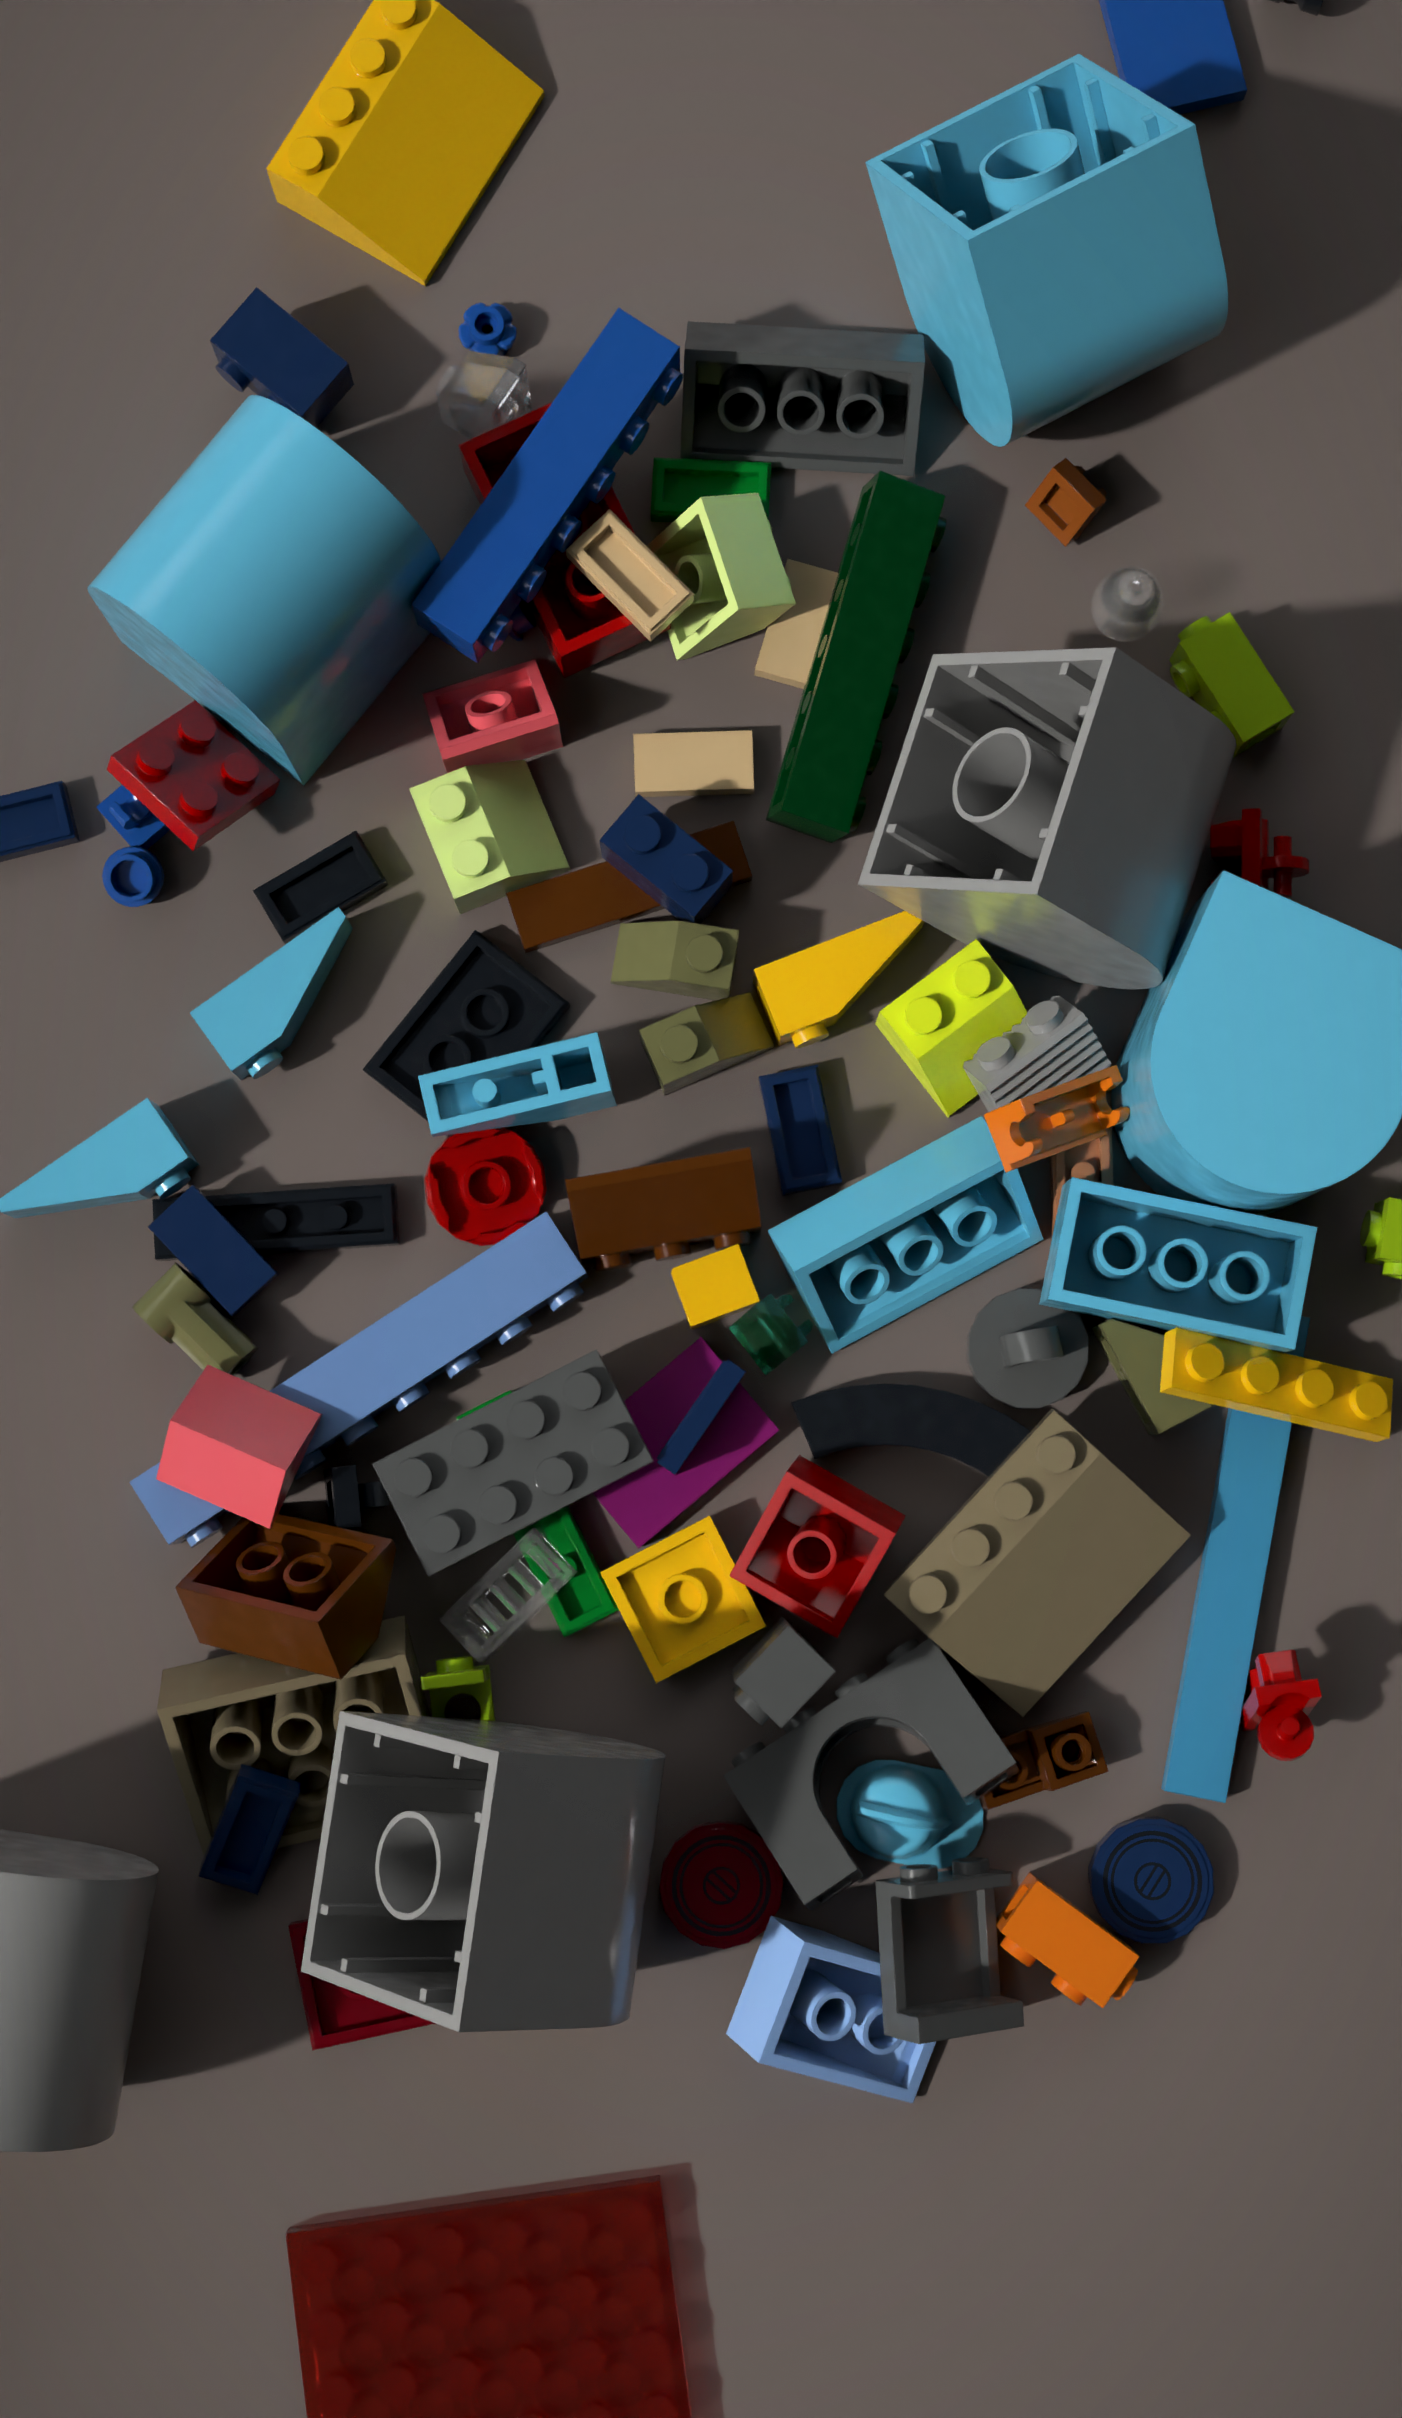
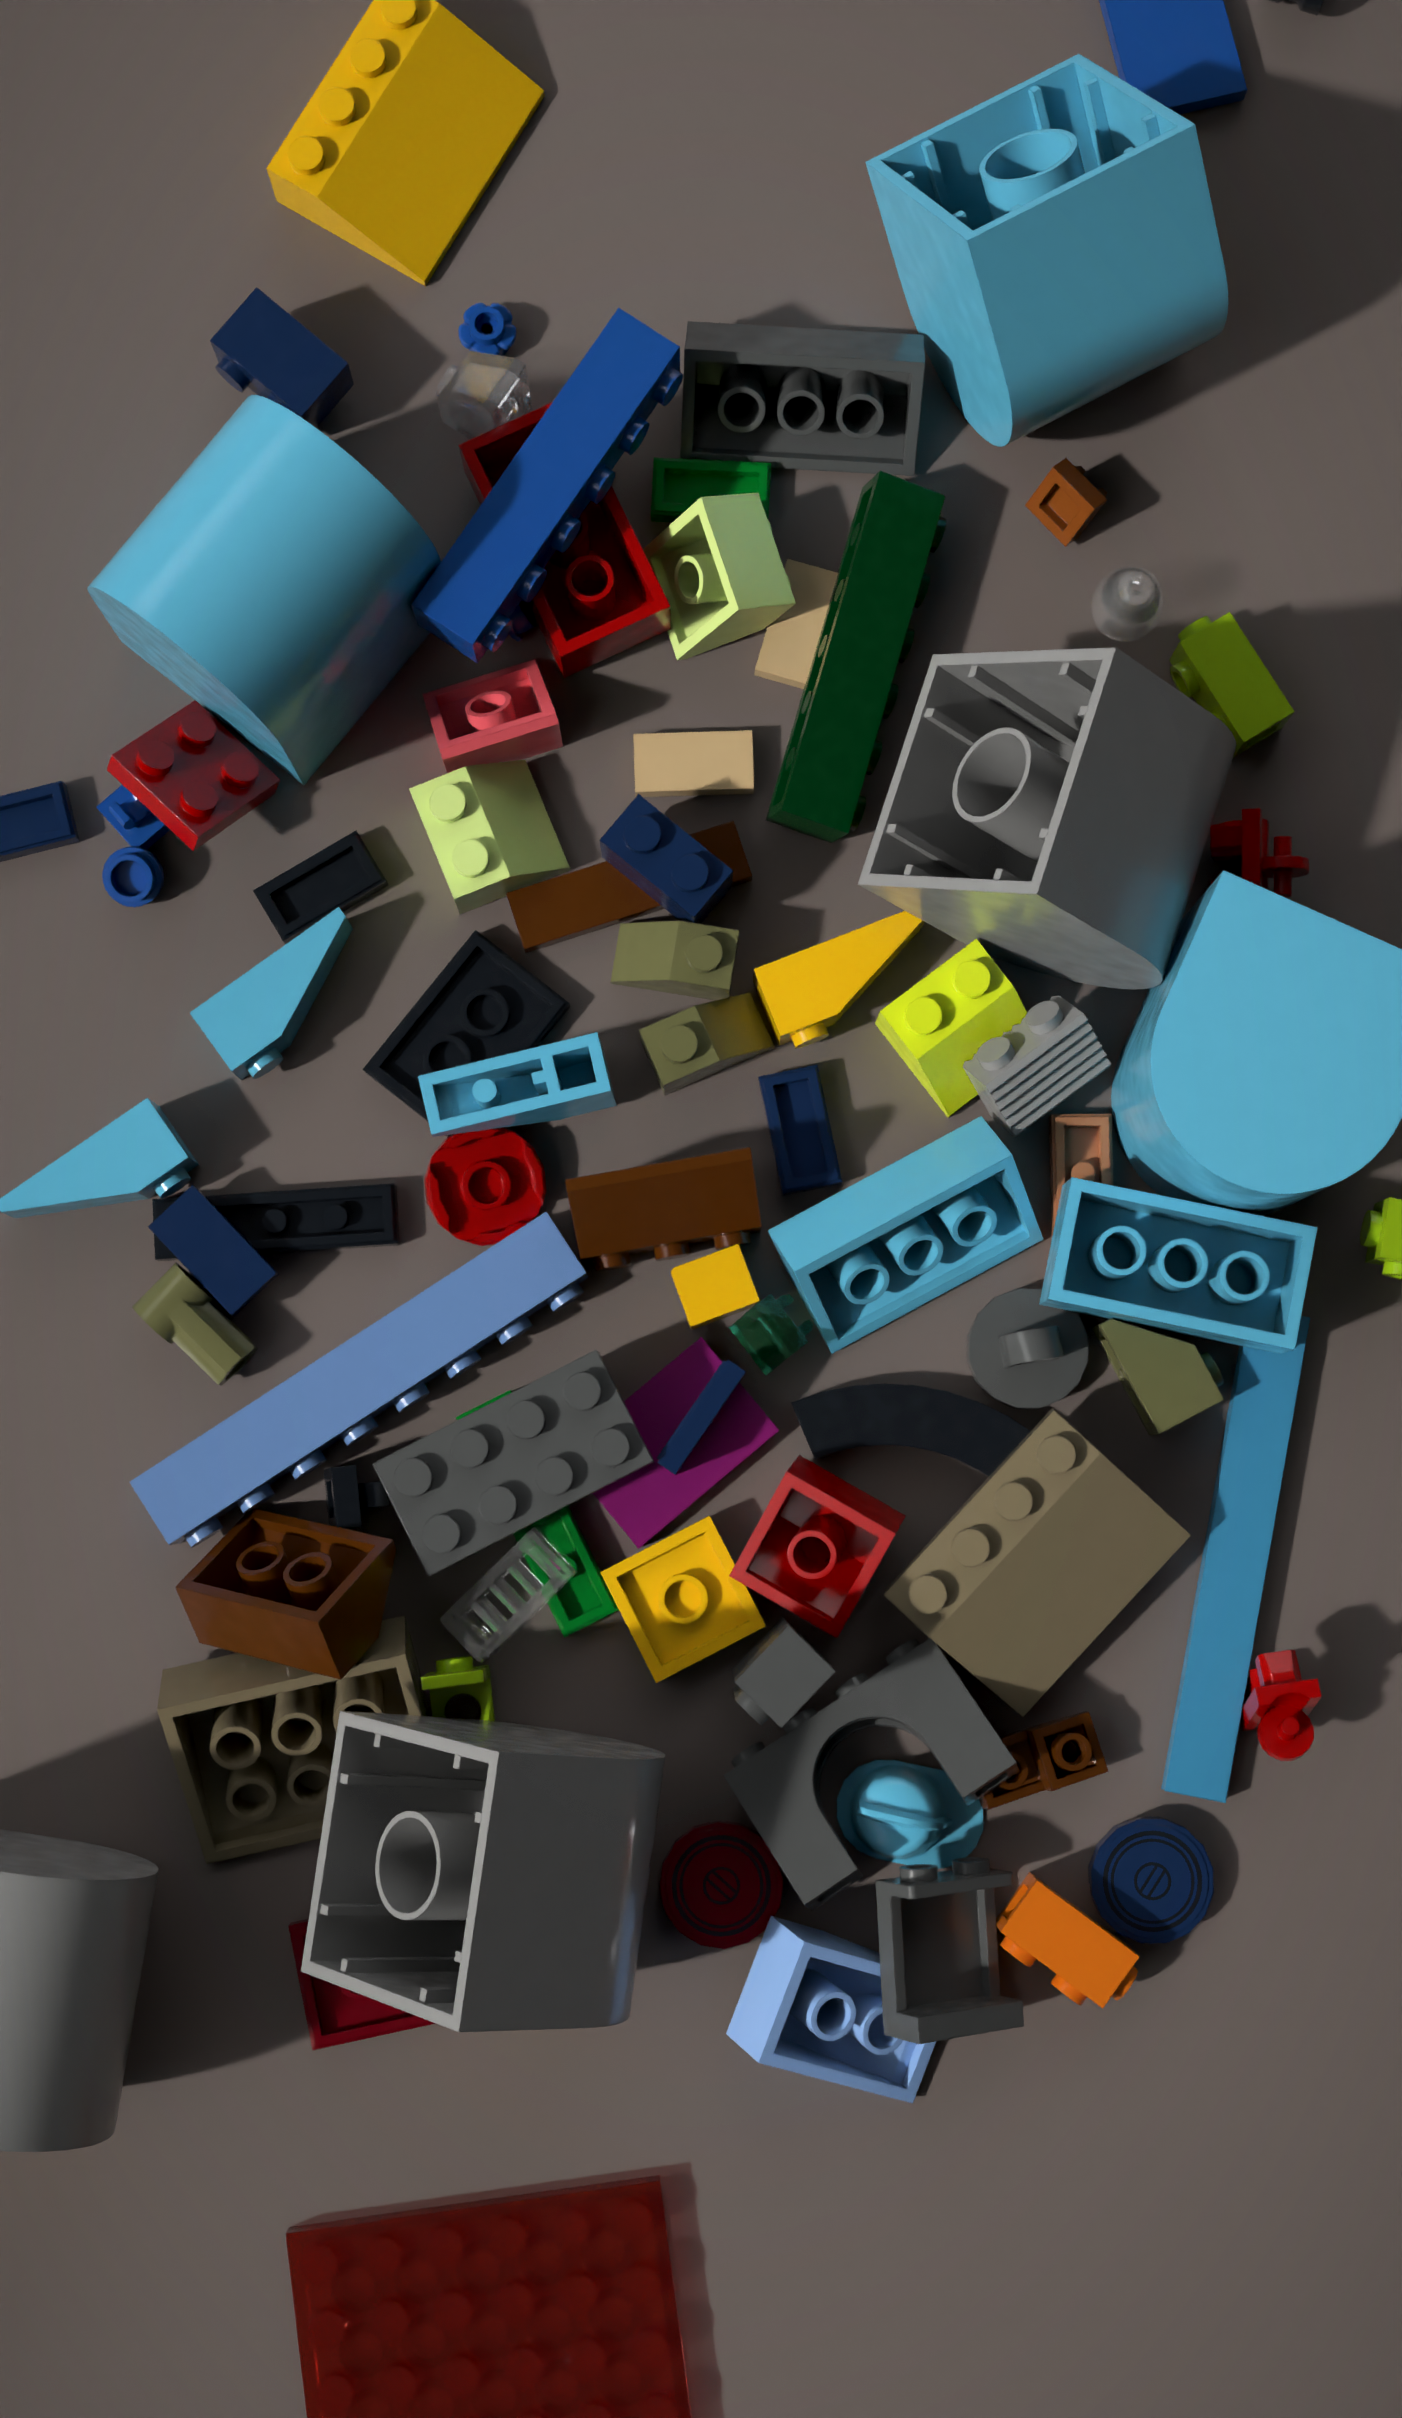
(236, 1445): coral slope -> none
(249, 1829): dark blue tile -> none
(630, 575): tan tile -> none
(1055, 1119): orange hinge -> none
(1276, 1385): yellow plate -> none

